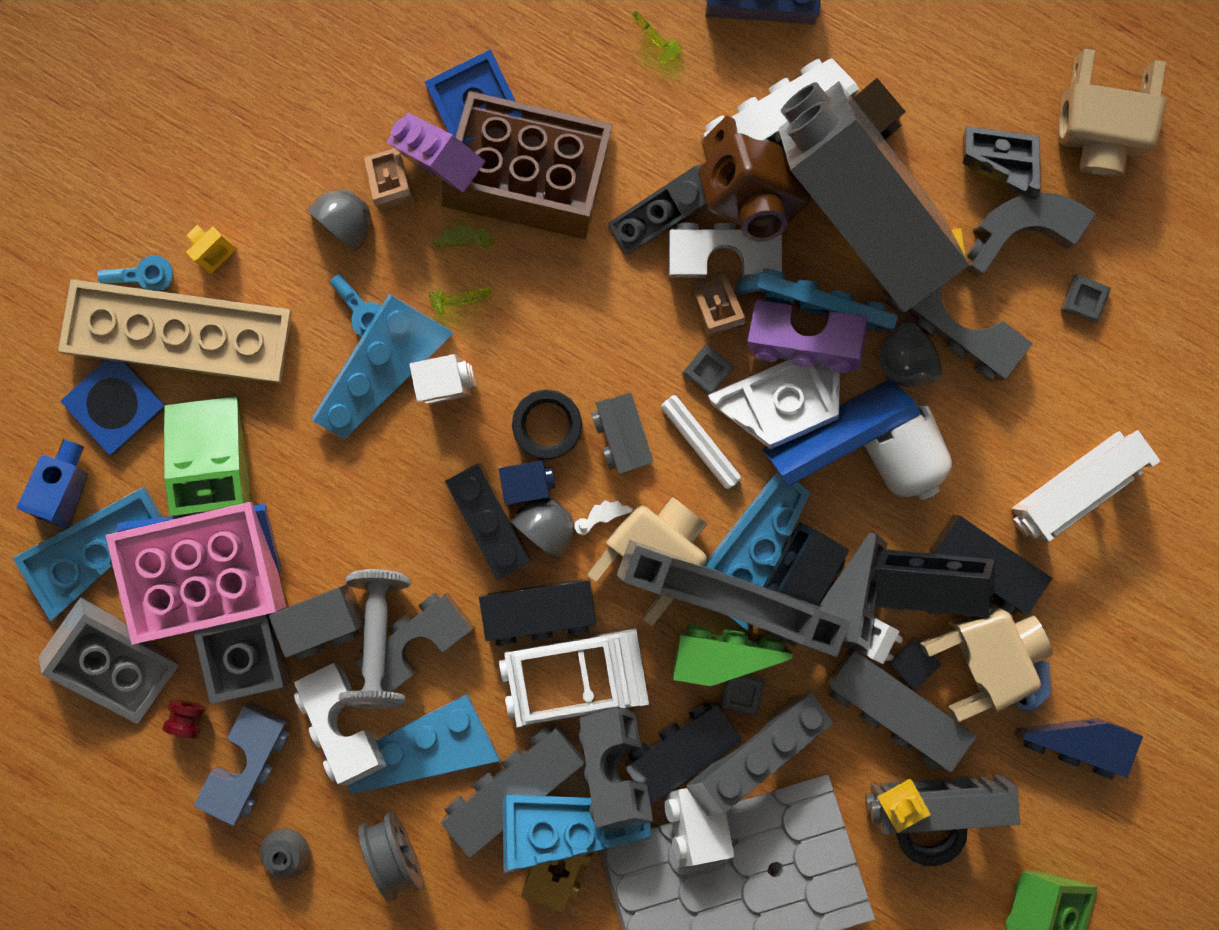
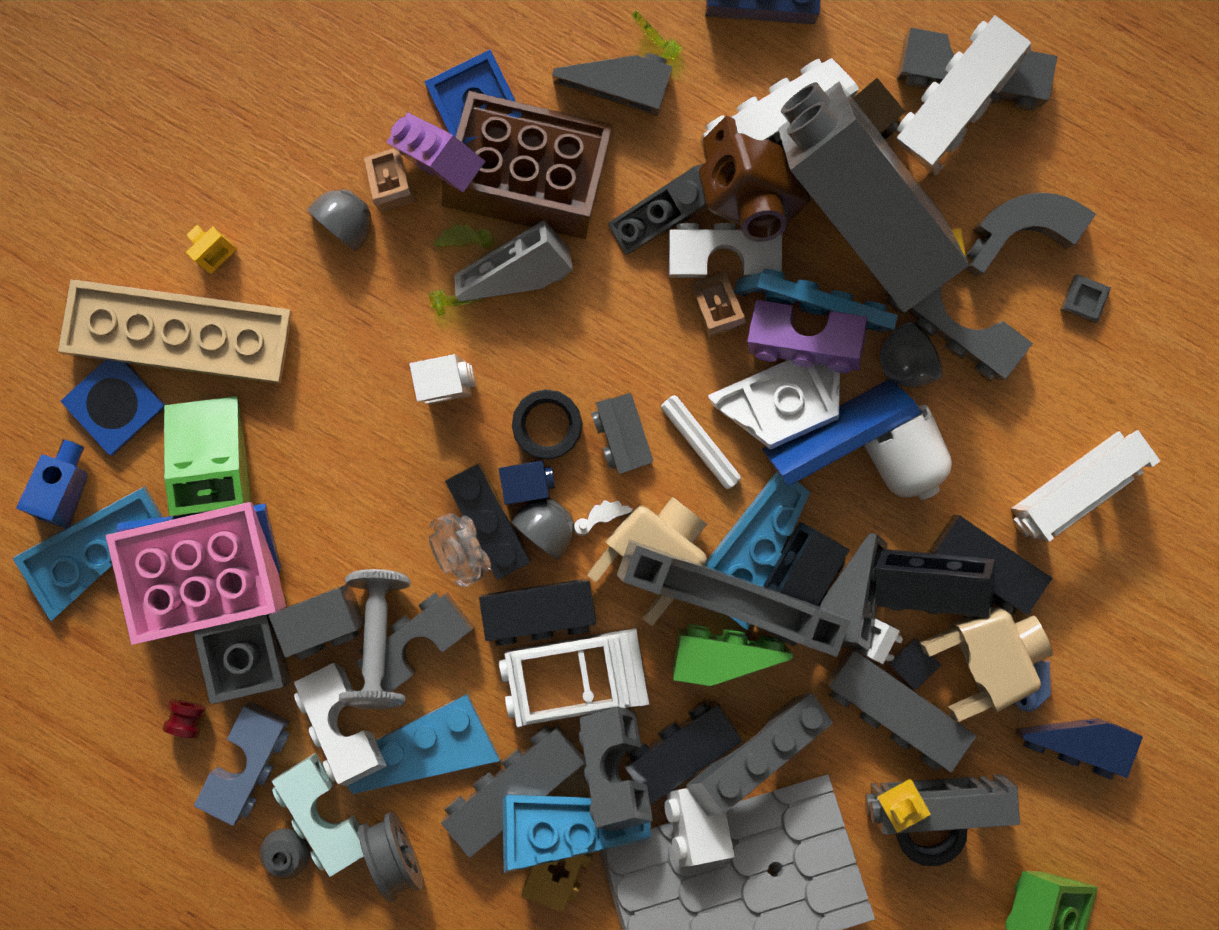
(96, 659): light grey slope -> none
(151, 273): dark azure plate -> none
(332, 843): none -> light aqua arch
(362, 312): dark azure plate -> none
(379, 364): dark azure wing -> none
(458, 549): none -> clear plate
(517, 266): none -> light grey slope
(624, 80): none -> dark grey slope
(708, 370): dark grey tile -> none
(743, 694): dark grey tile -> none
(929, 52): none -> dark grey arch
(963, 93): none -> white wedge
(1005, 157): black wing -> none
(1110, 120): tan piece -> none

